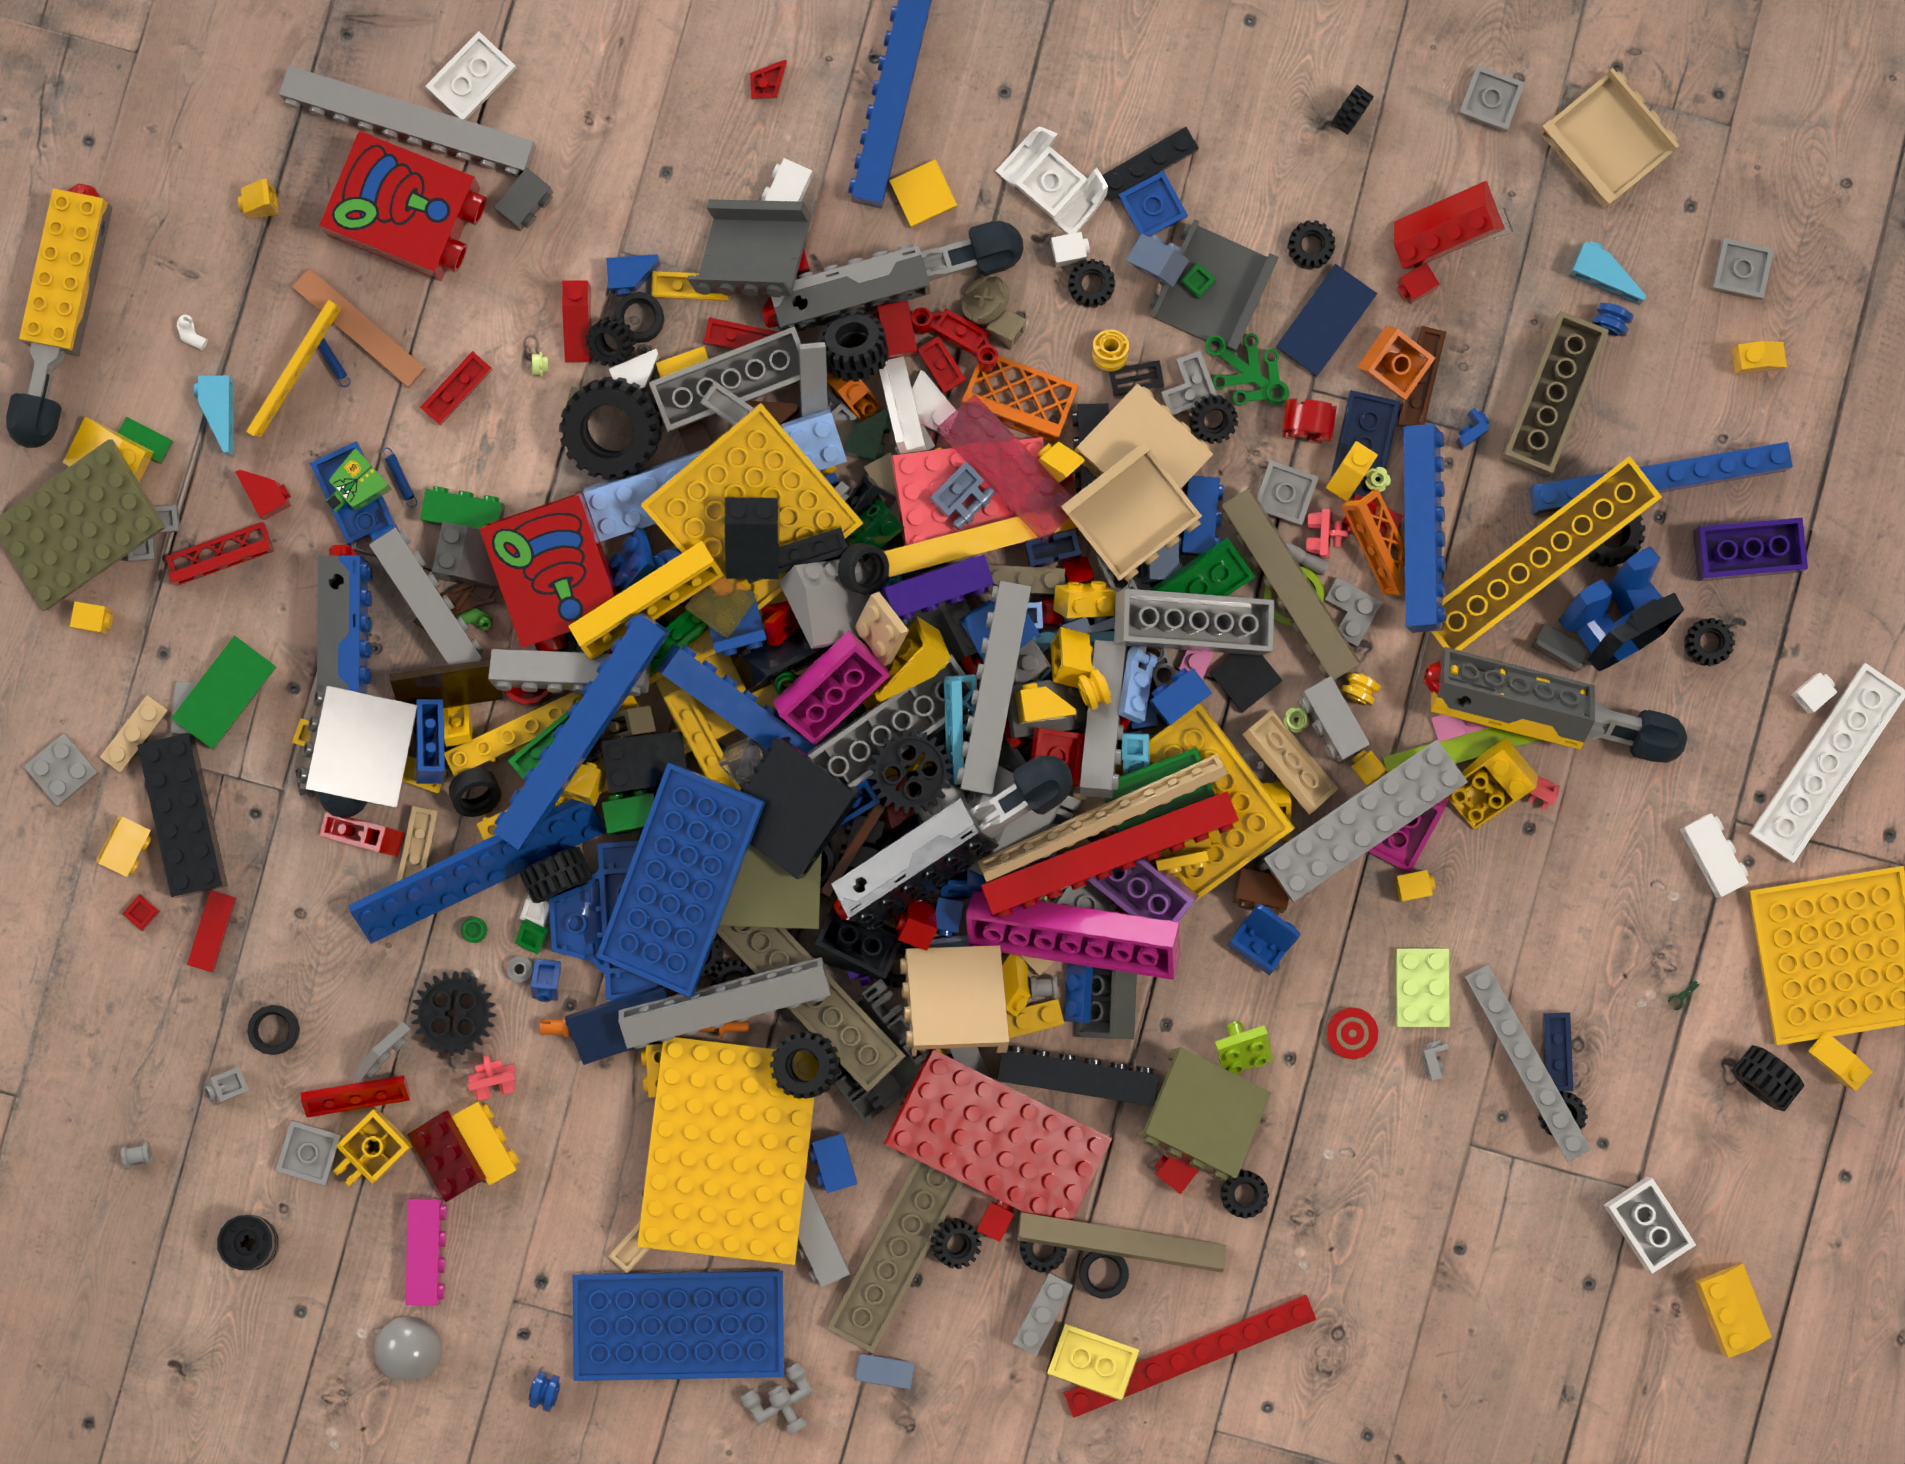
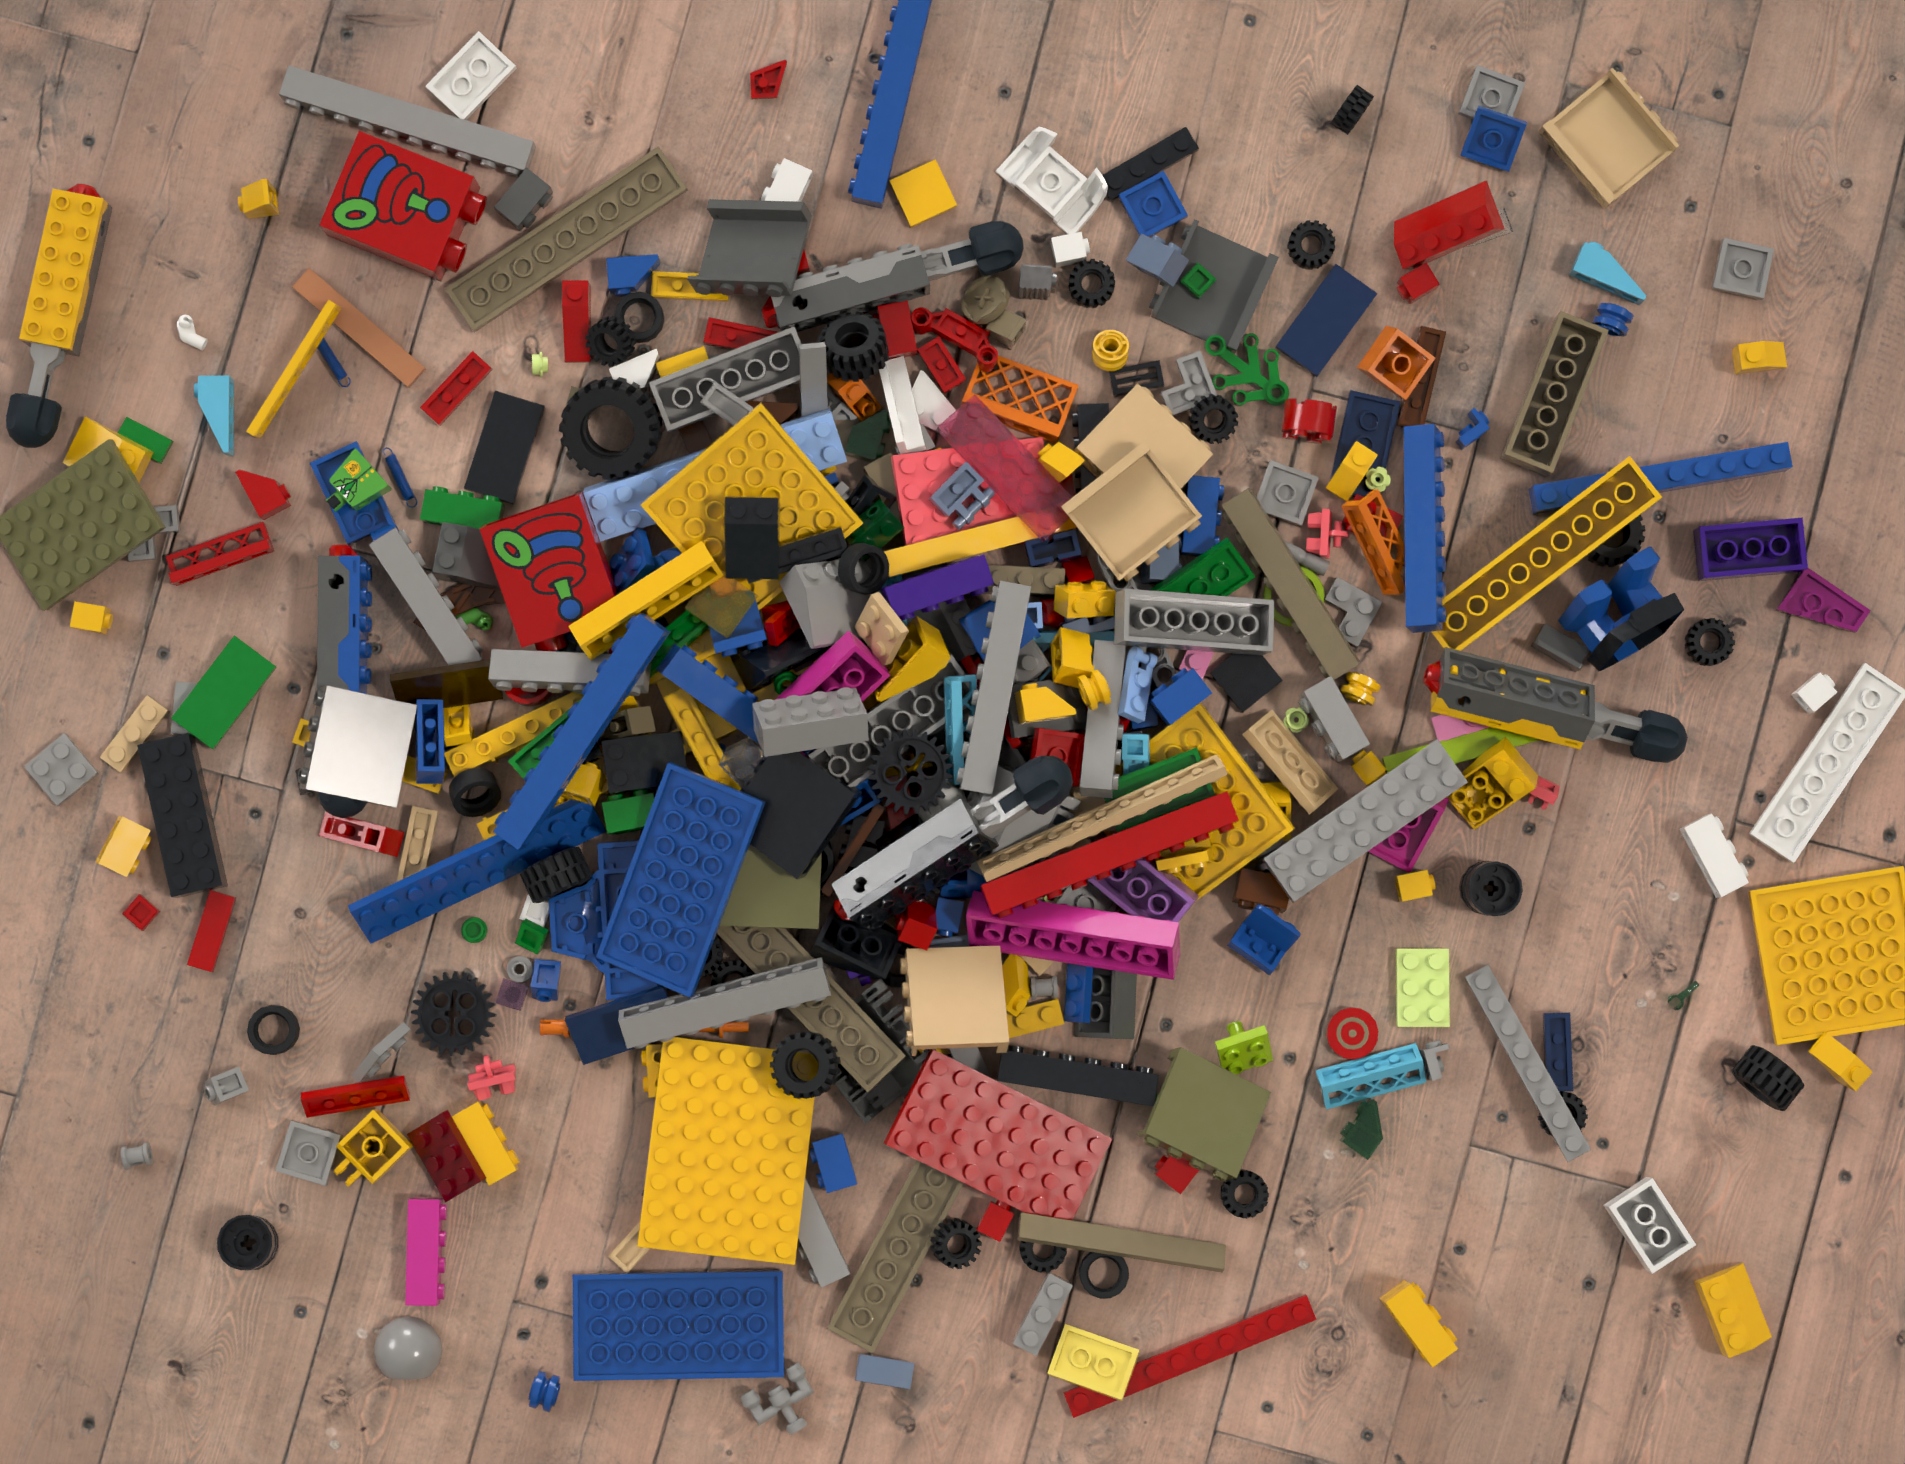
(504, 447): none -> black tile
(512, 994): none -> clear purple plate
(566, 239): none -> dark tan plate
(810, 721): none -> light grey brick
(1036, 281): none -> flat silver brick
(1365, 1131): none -> clear green slope
(1371, 1071): none -> medium azure fence
(1420, 1322): none -> yellow brick
(1493, 138): none -> blue plate
(1505, 883): none -> black wheel
(1823, 602): none -> magenta wing

